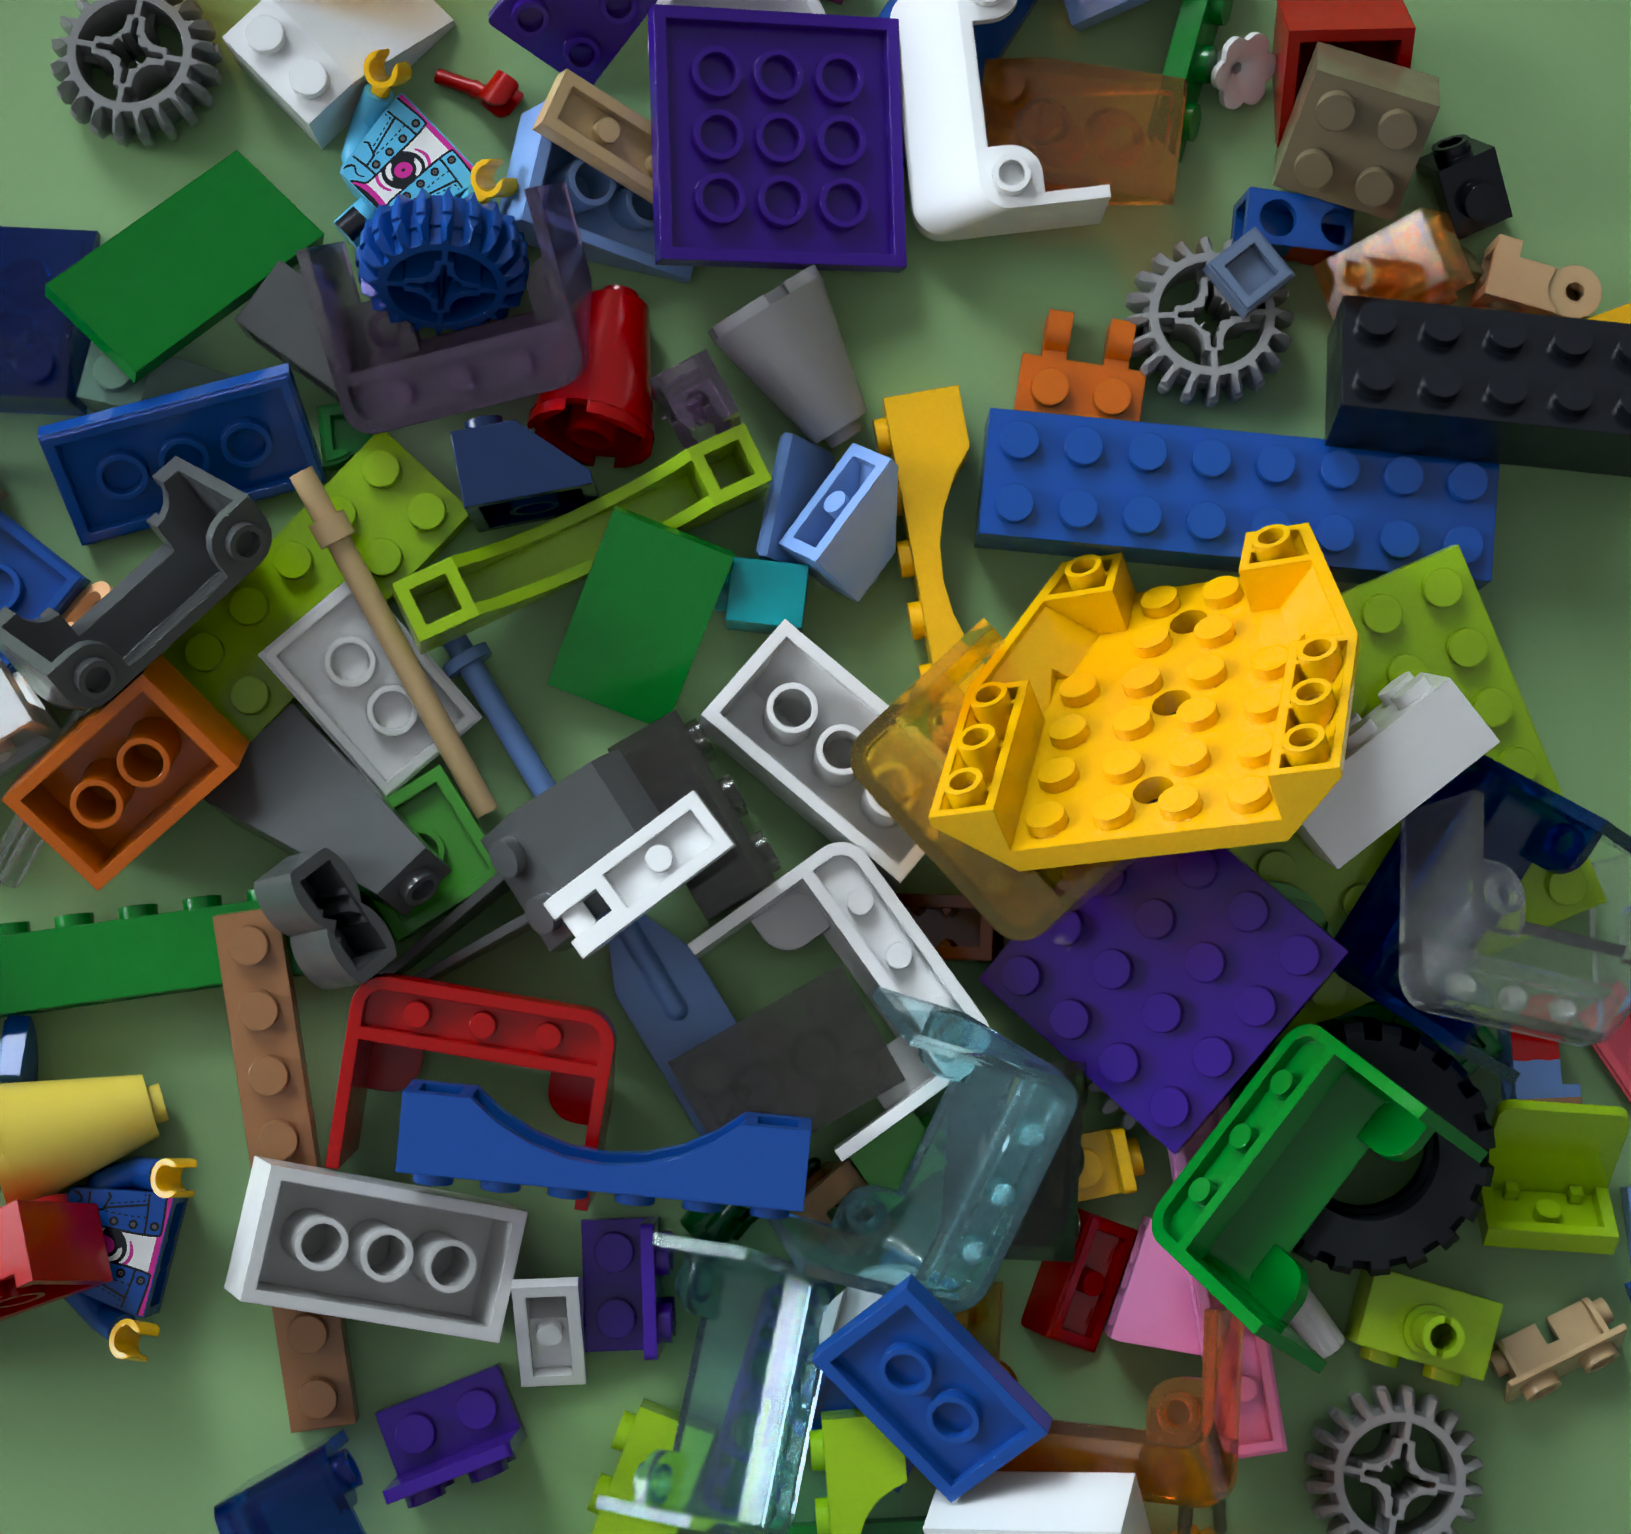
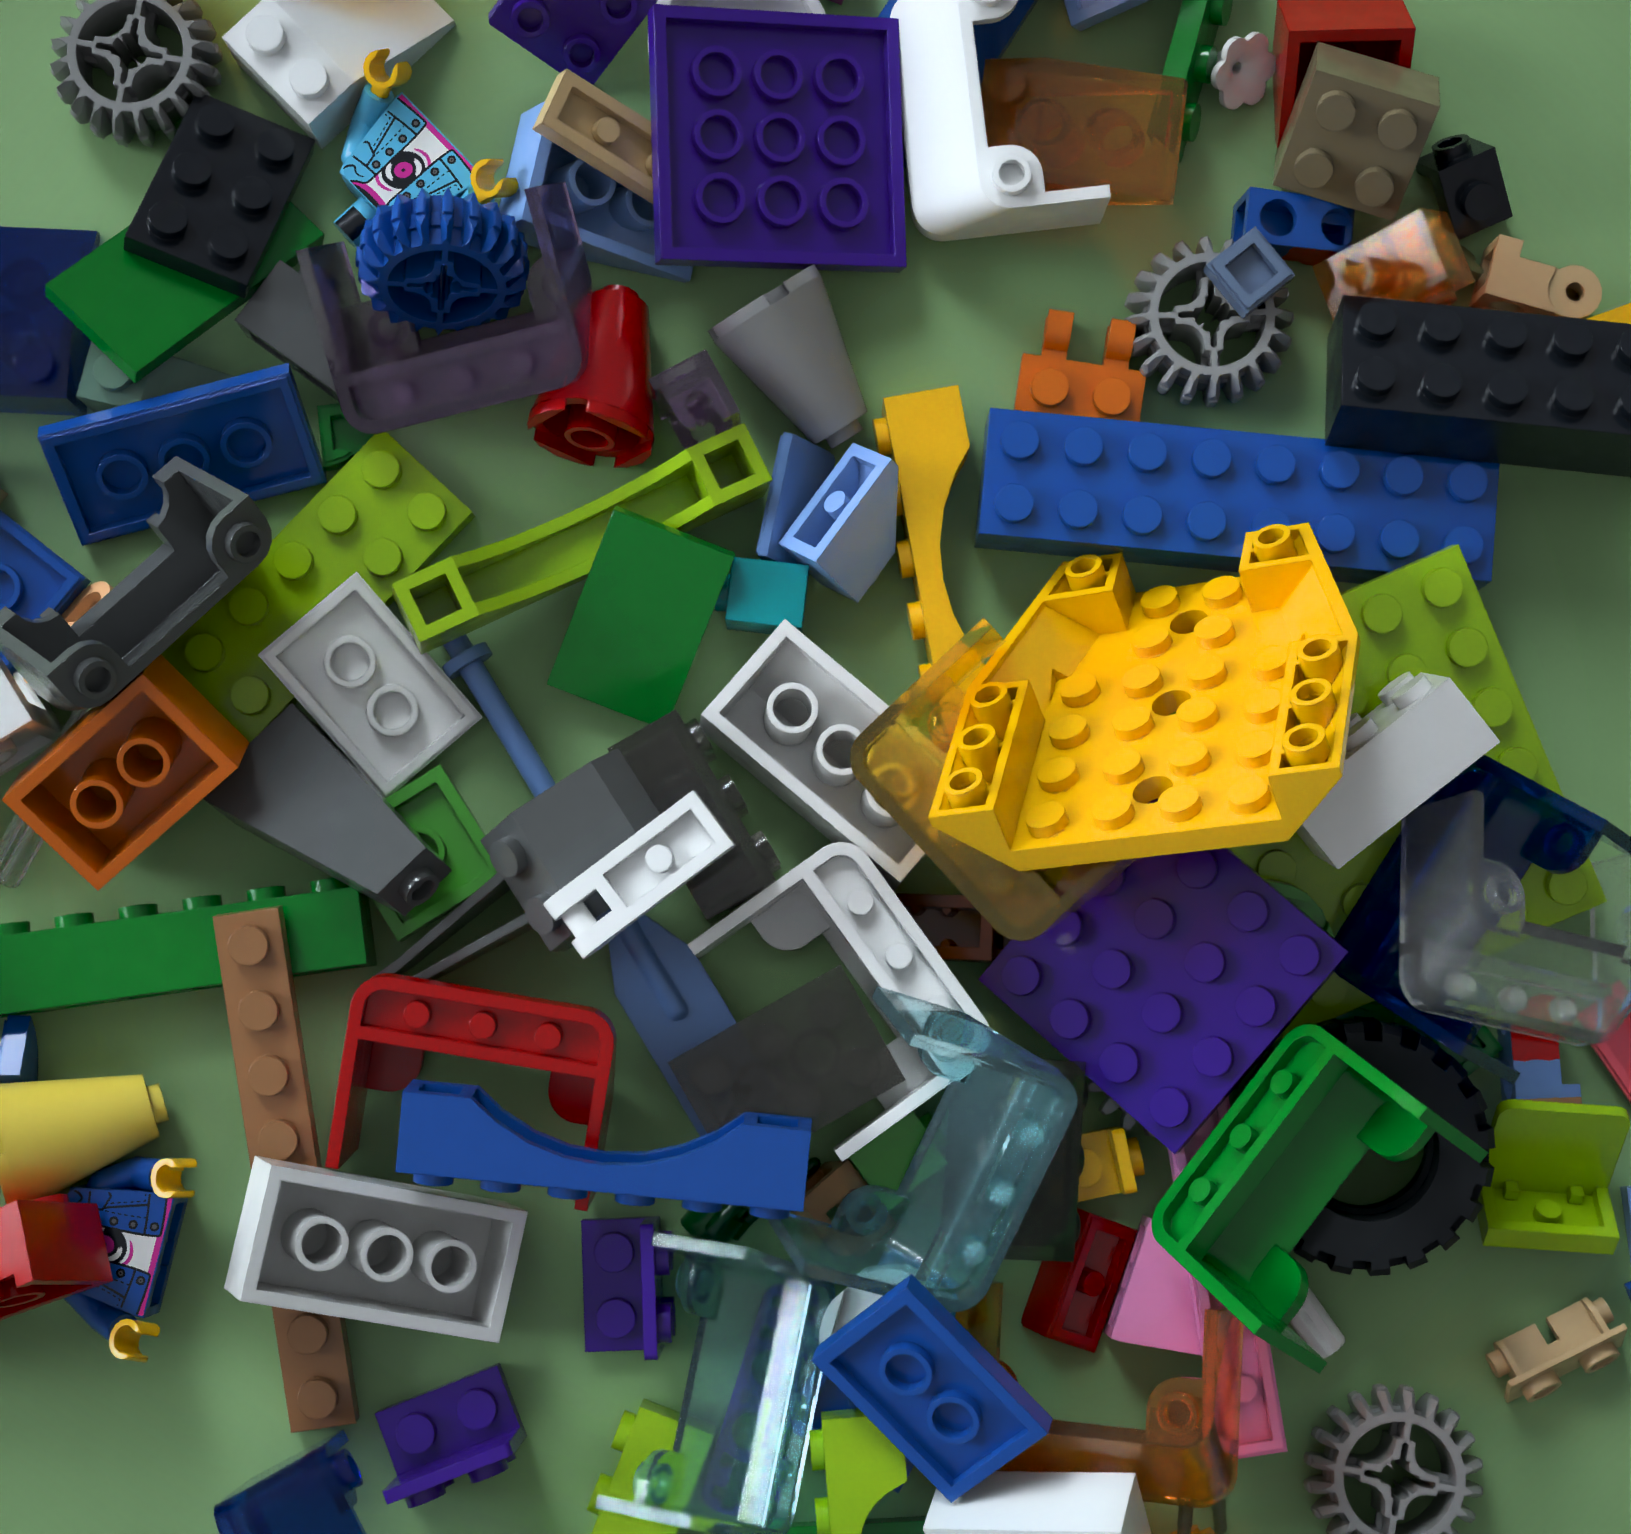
(219, 195): none -> black plate
(321, 911): dark grey brick -> none
(333, 531): tan bar -> none
(497, 96): red hand -> none
(515, 475): dark blue slope -> none
(550, 1331): white slope -> none
(1423, 1323): lime brick -> none

